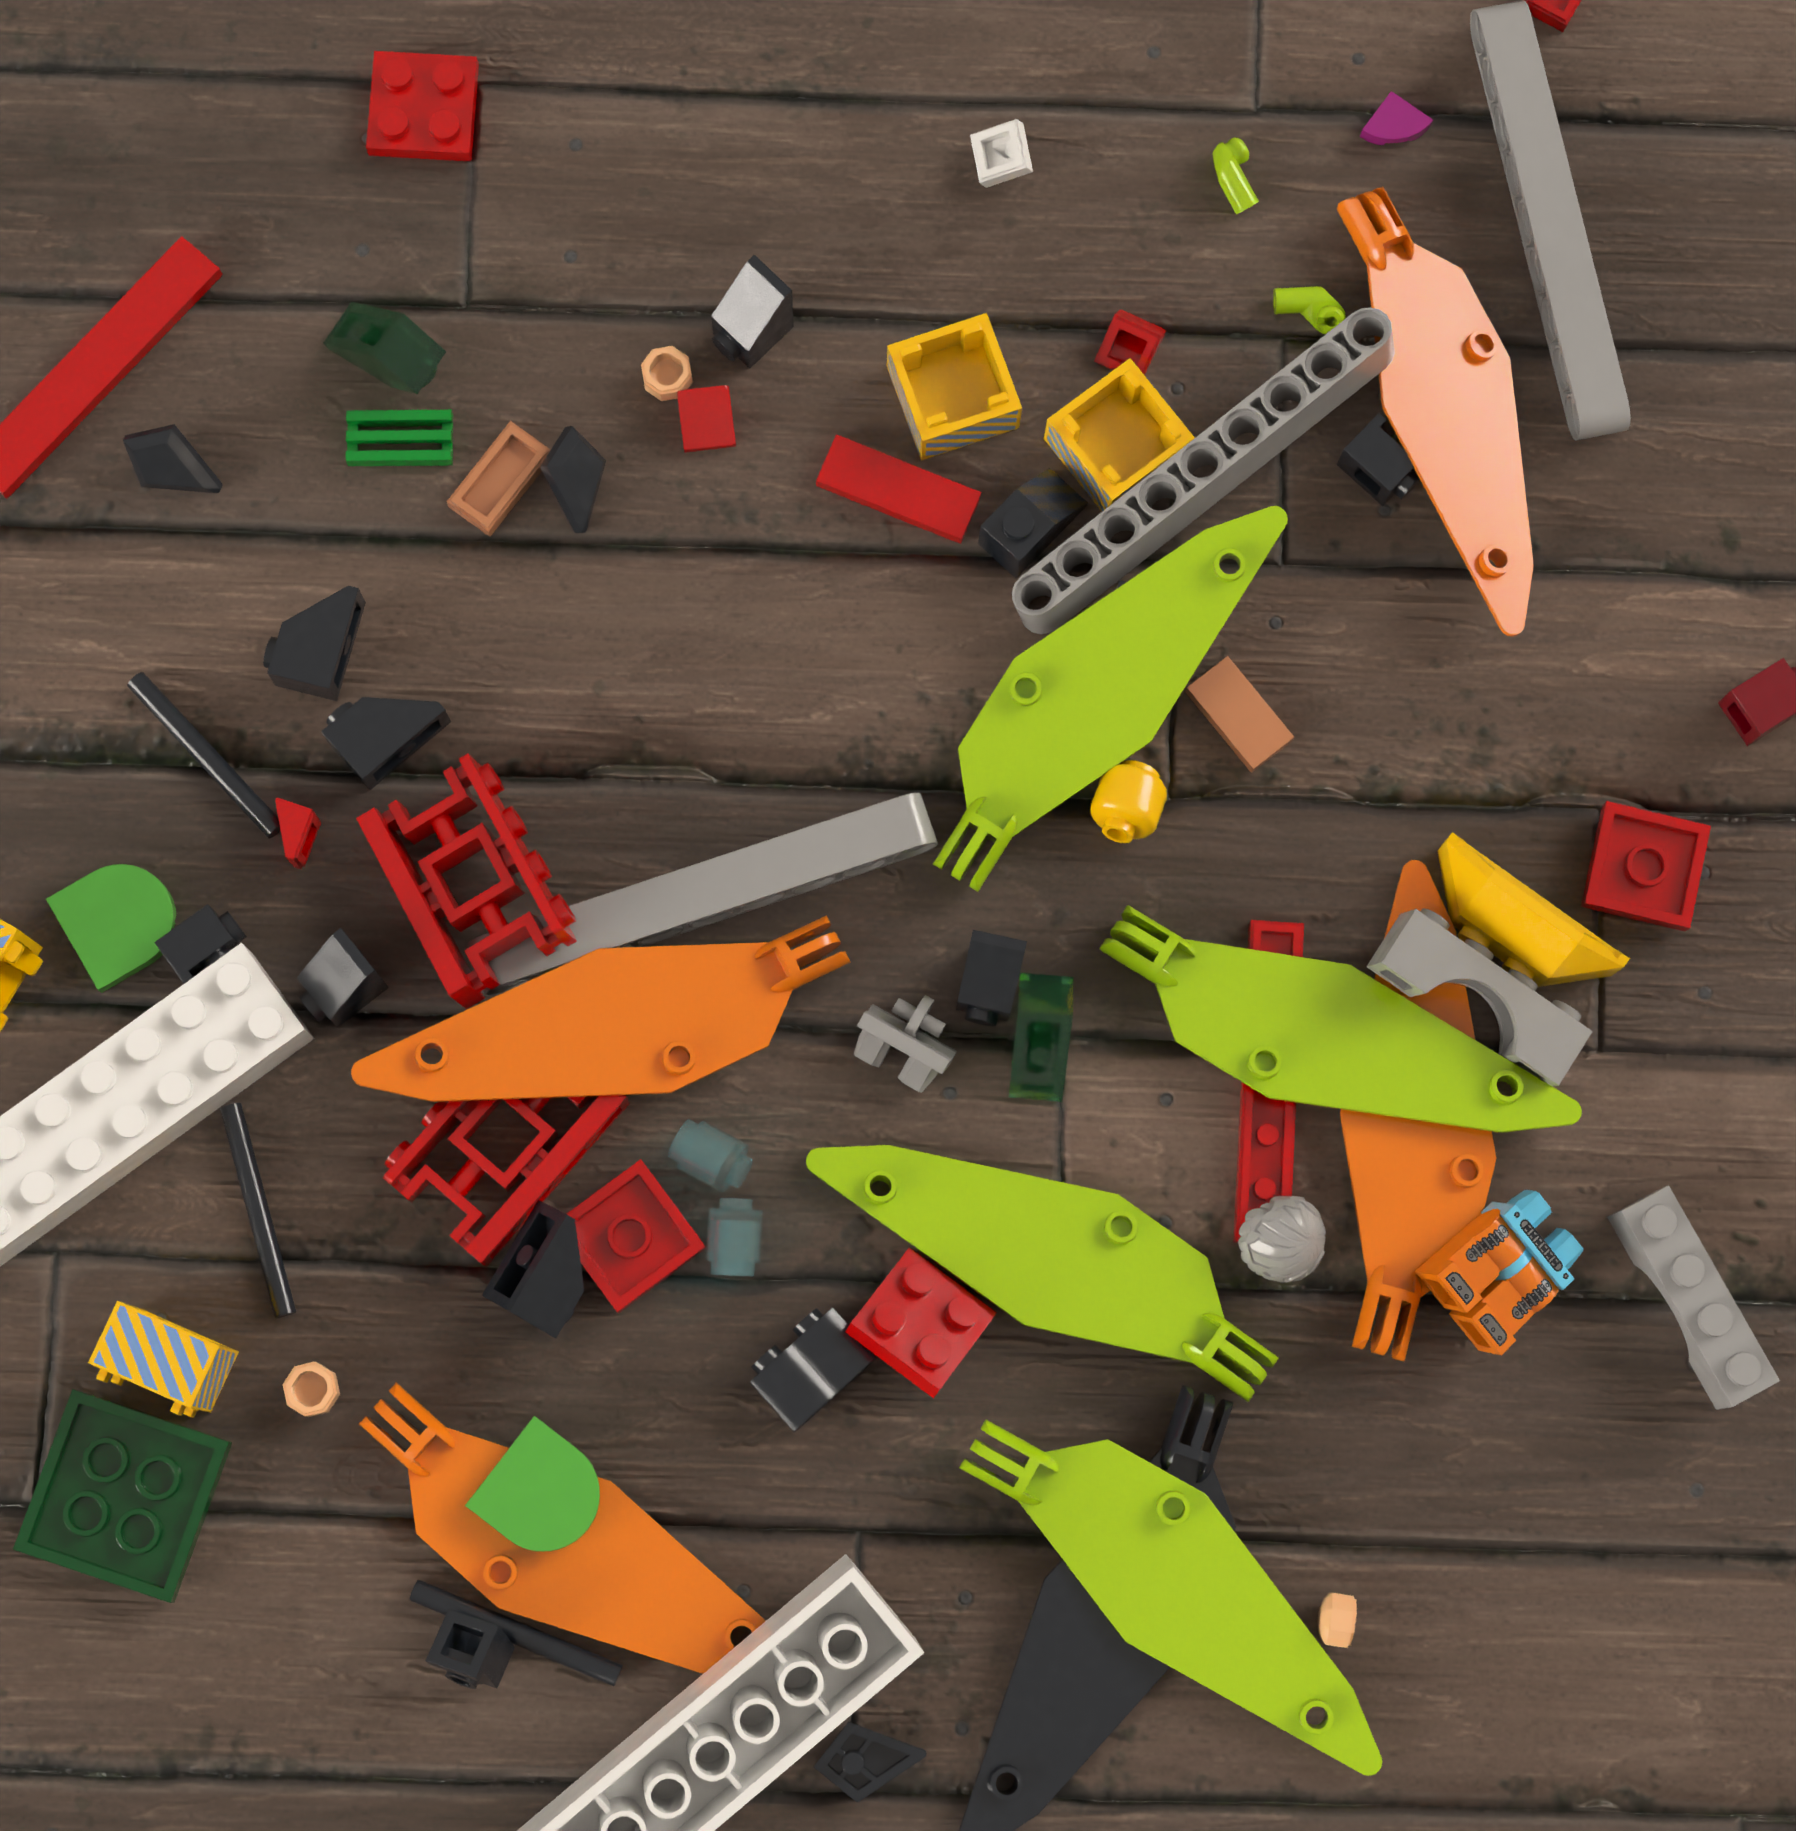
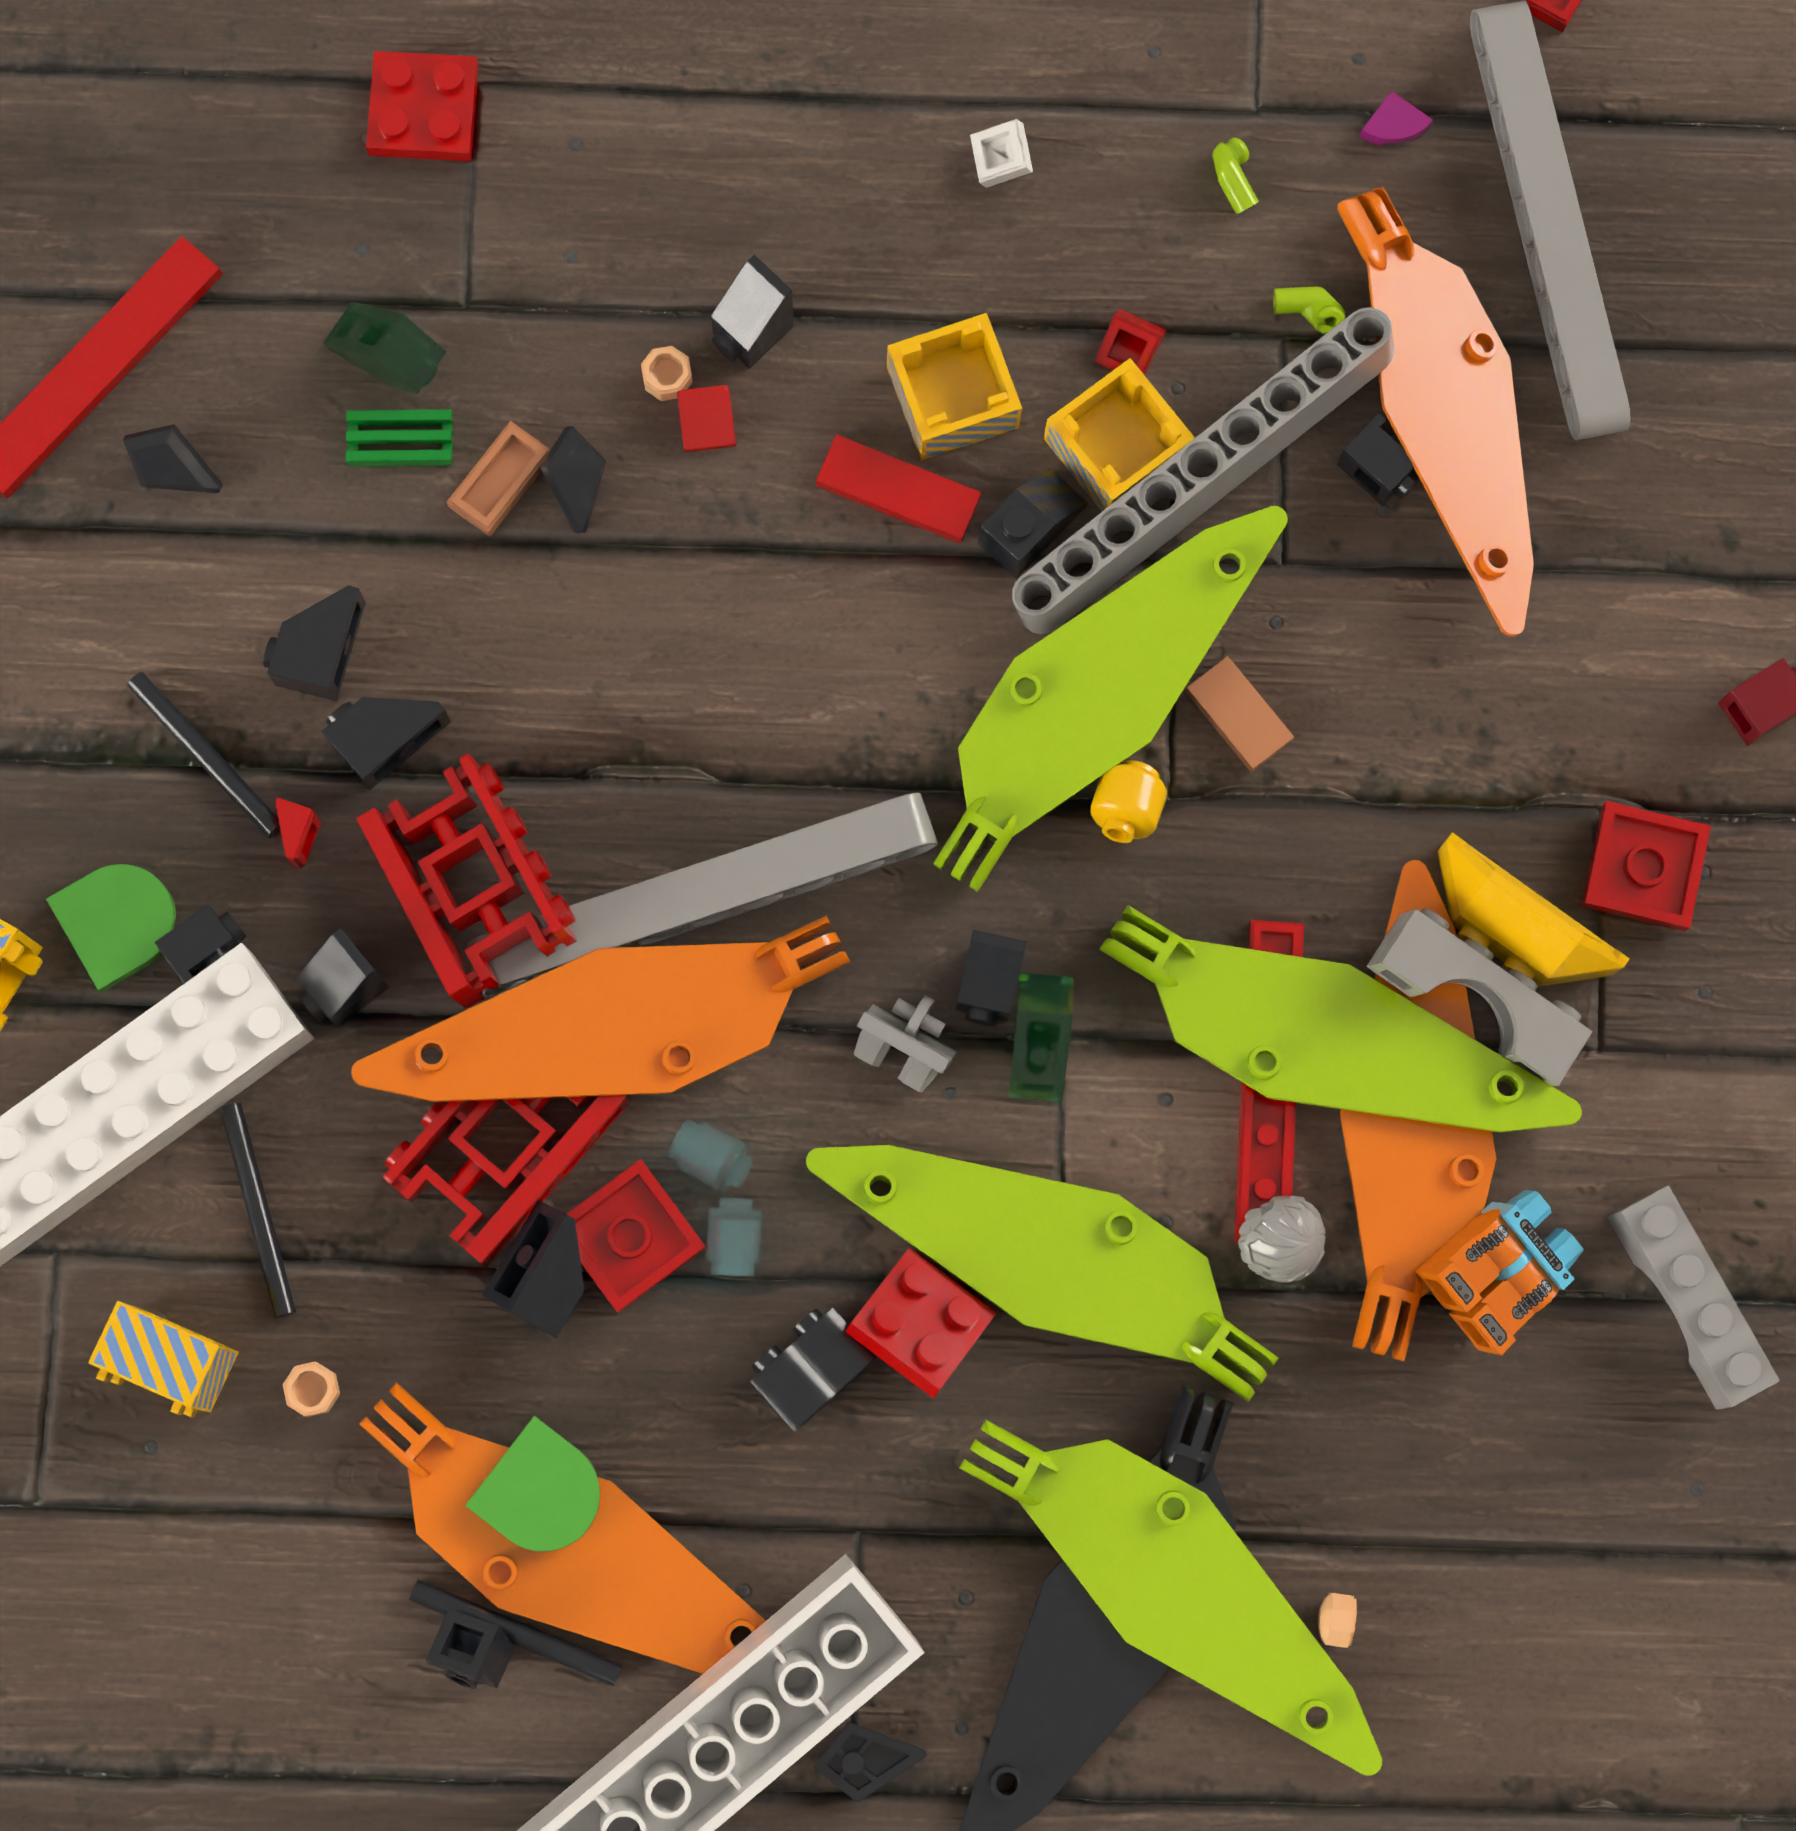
(122, 1496): dark green plate -> none

